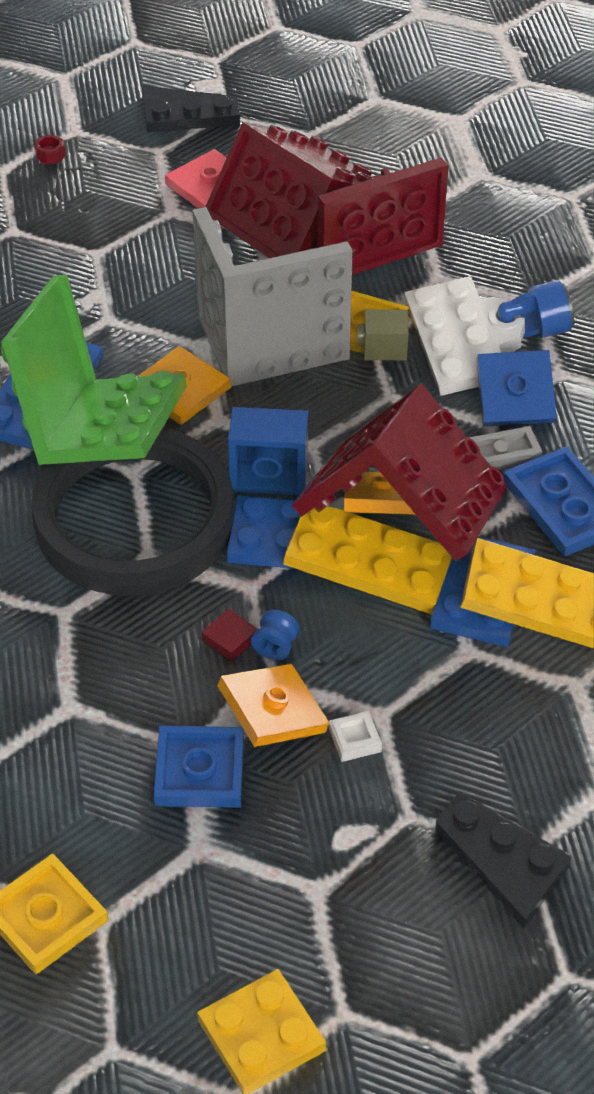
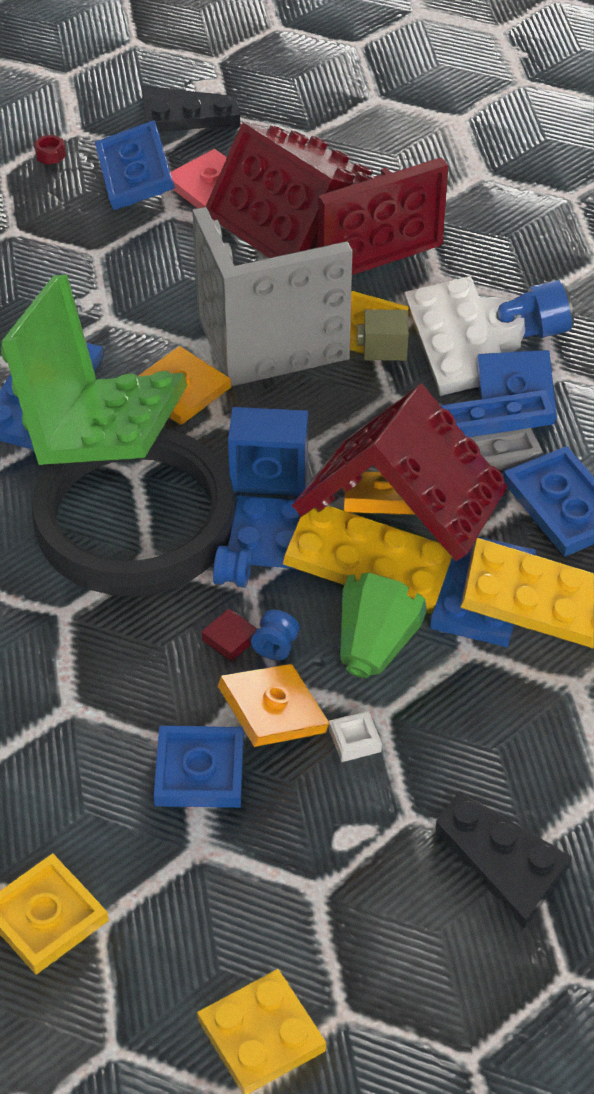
(134, 165): none -> blue plate
(232, 566): none -> blue wheel
(376, 622): none -> bright green cone
(503, 413): none -> blue plate

